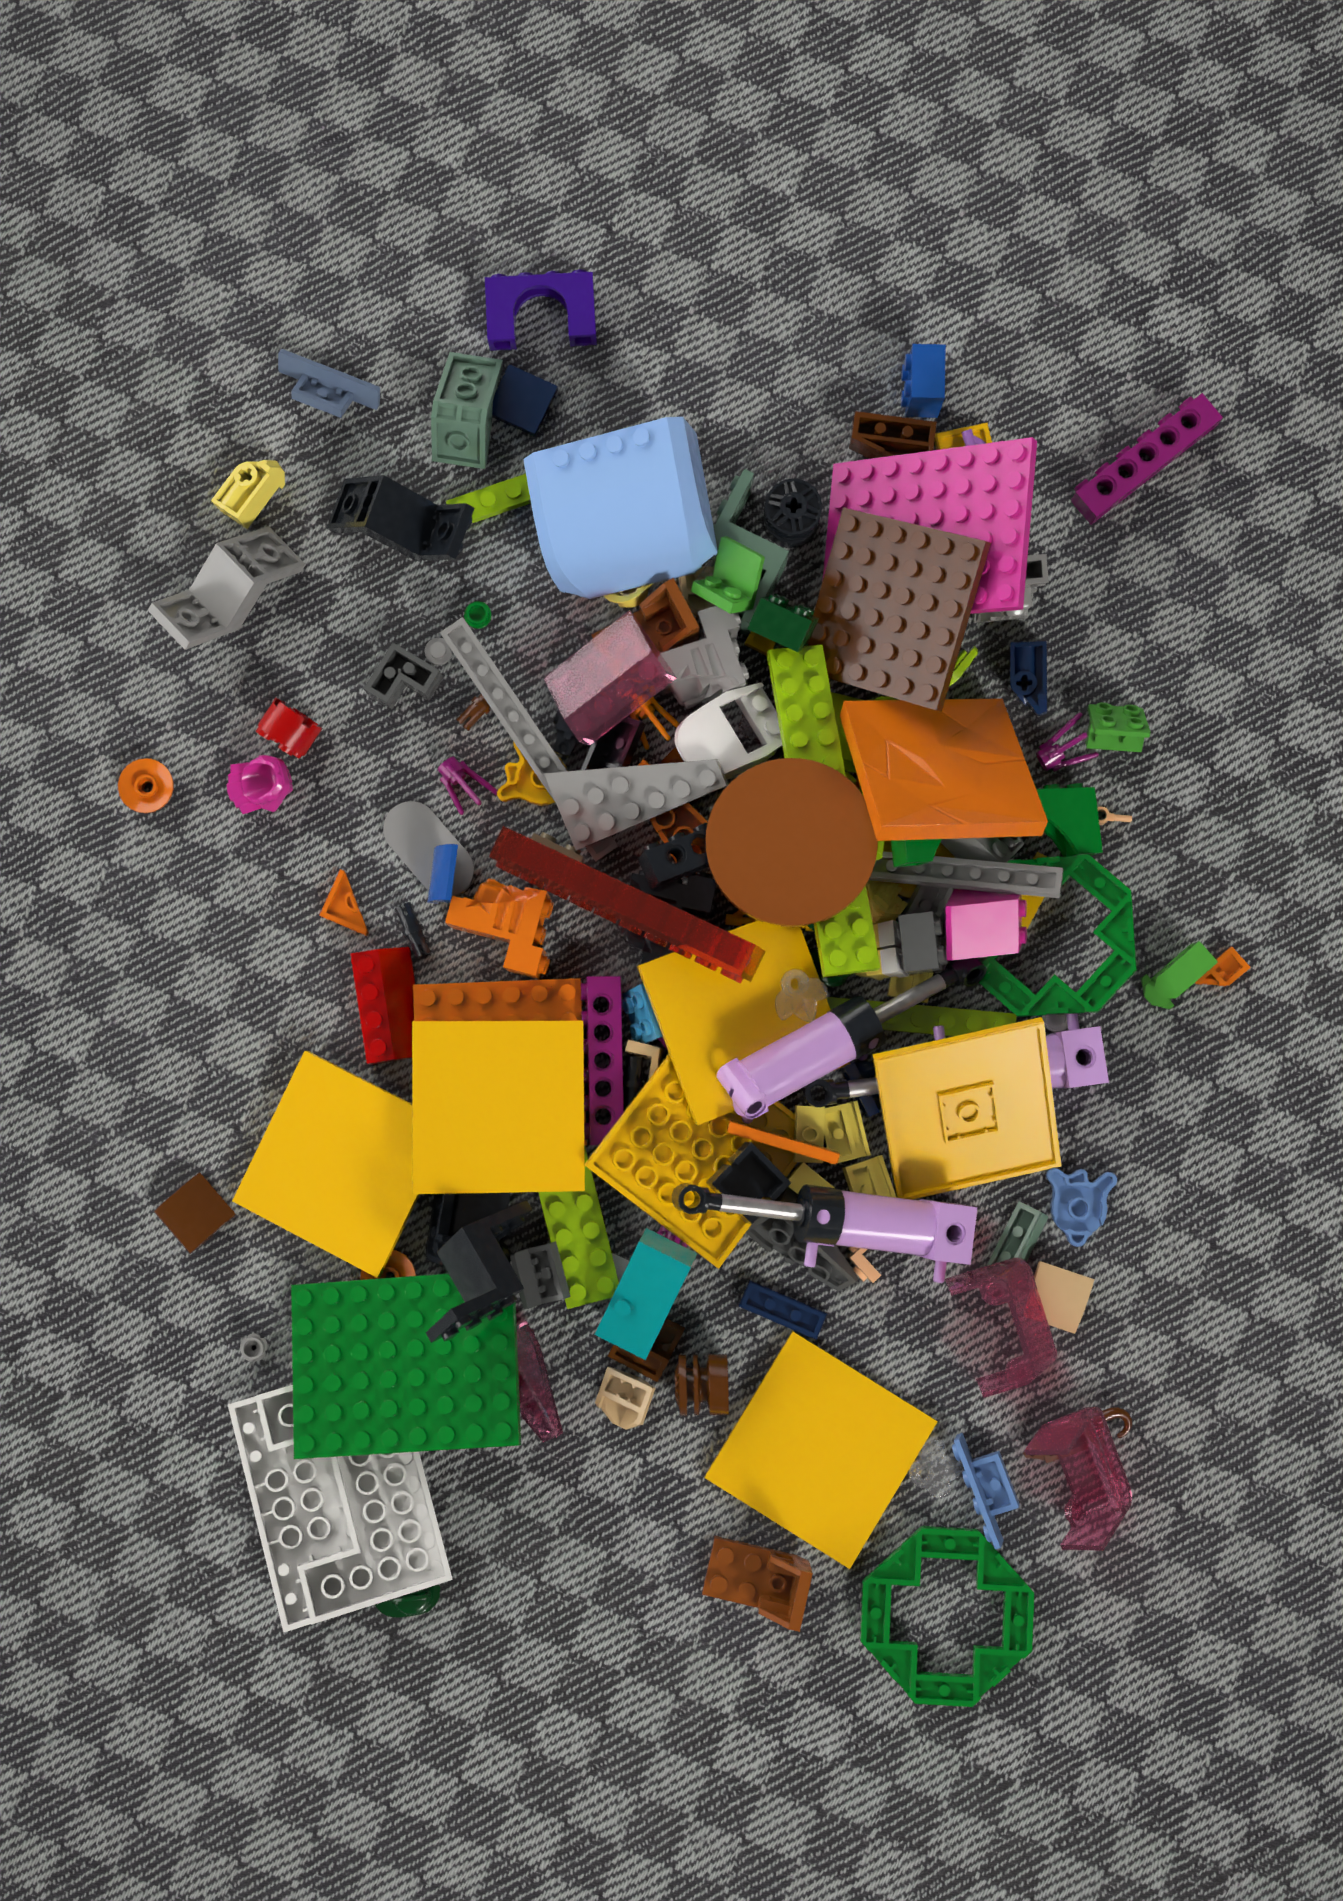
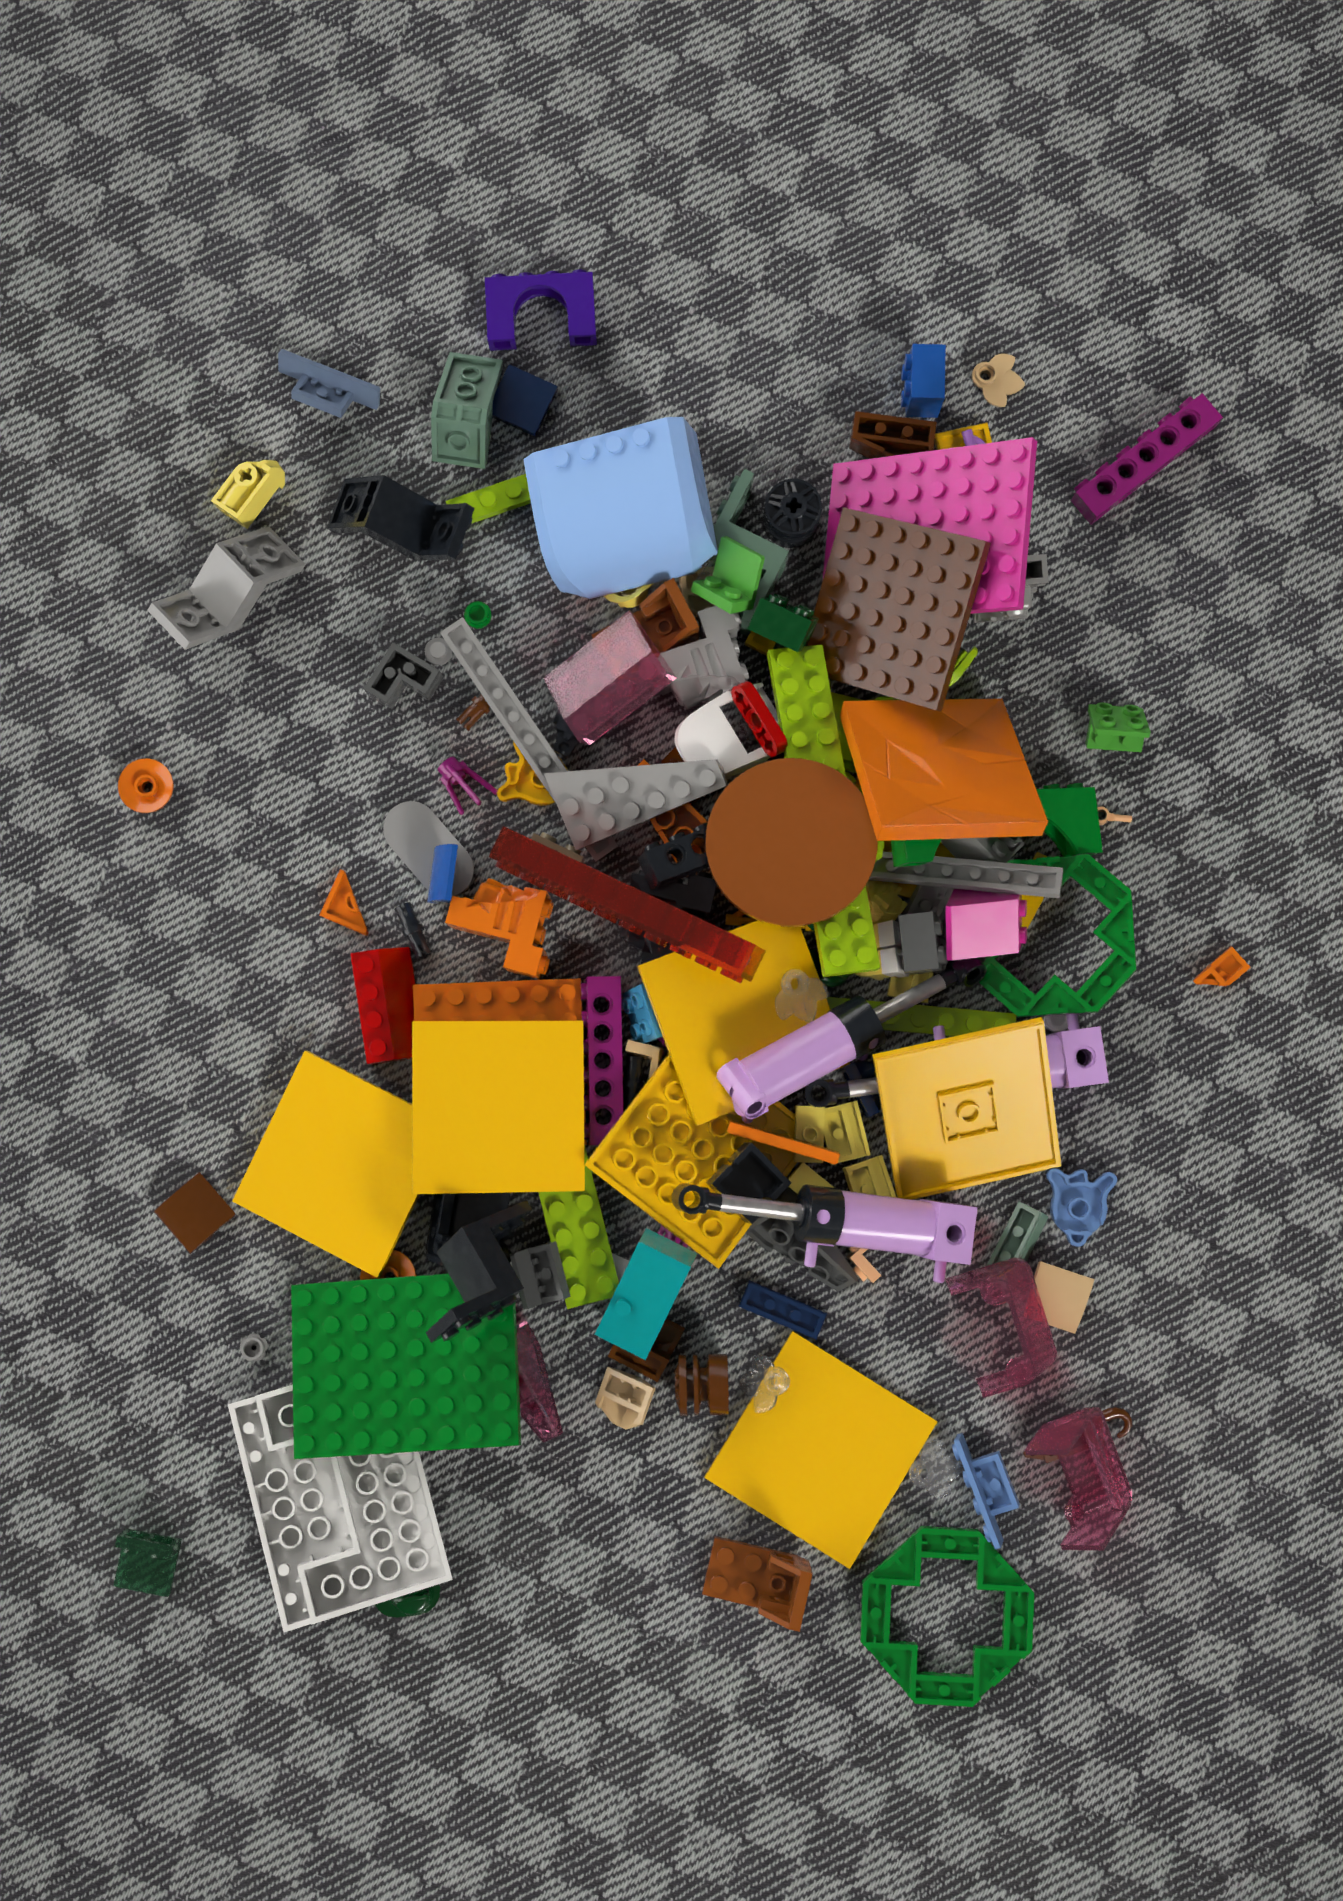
(146, 1562): none -> clear green bracket
(259, 784): dark pink hair -> none
(289, 727): red brick -> none
(615, 746): black bracket -> none
(647, 710): light orange plant -> none
(759, 718): none -> red beam
(761, 1384): none -> clear plate
(1002, 379): none -> tan plate
(1029, 664): dark blue piece -> none
(1051, 756): magenta plant -> none
(1177, 975): bright green piece -> none

